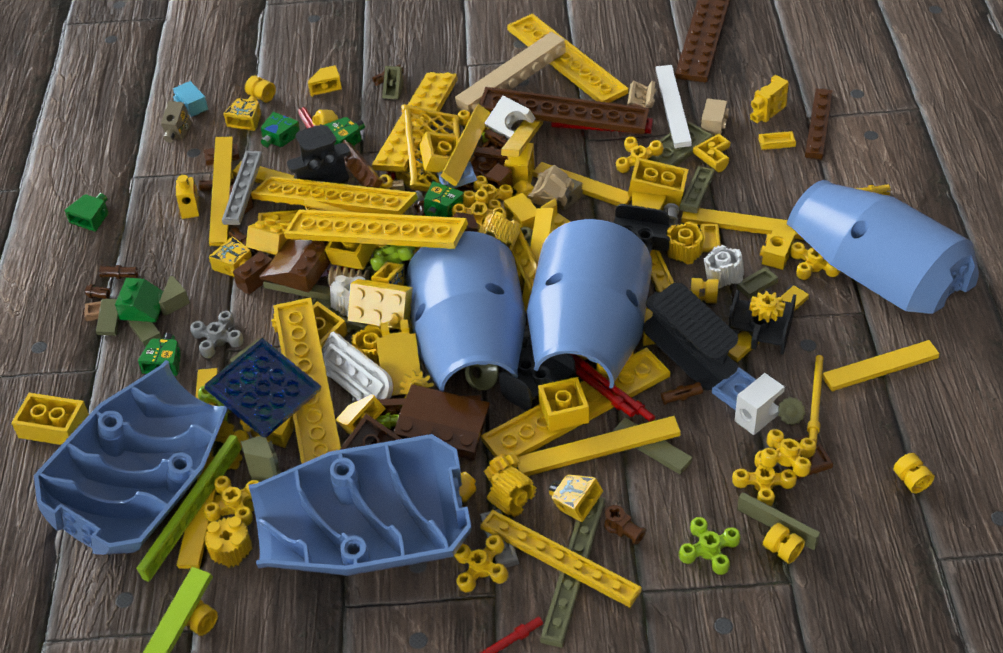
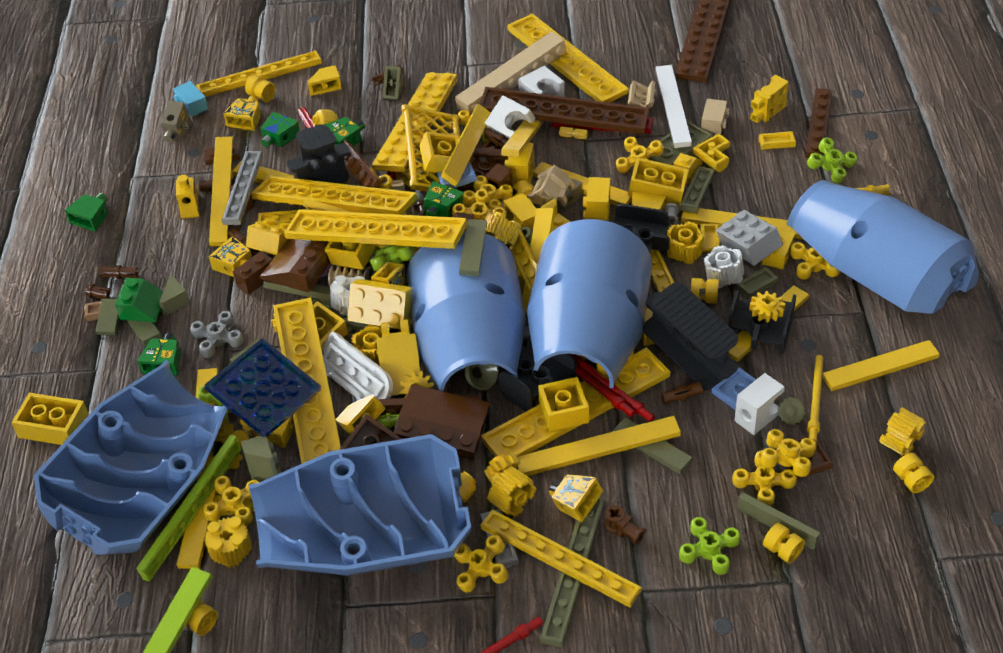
(266, 72): none -> yellow tile
(473, 247): none -> olive tile
(542, 82): none -> white piece
(577, 133): none -> yellow piece
(597, 199): none -> yellow brick
(688, 162): none -> yellow slope
(750, 235): none -> light grey brick
(832, 160): none -> lime gear
(903, 431): none -> yellow brick

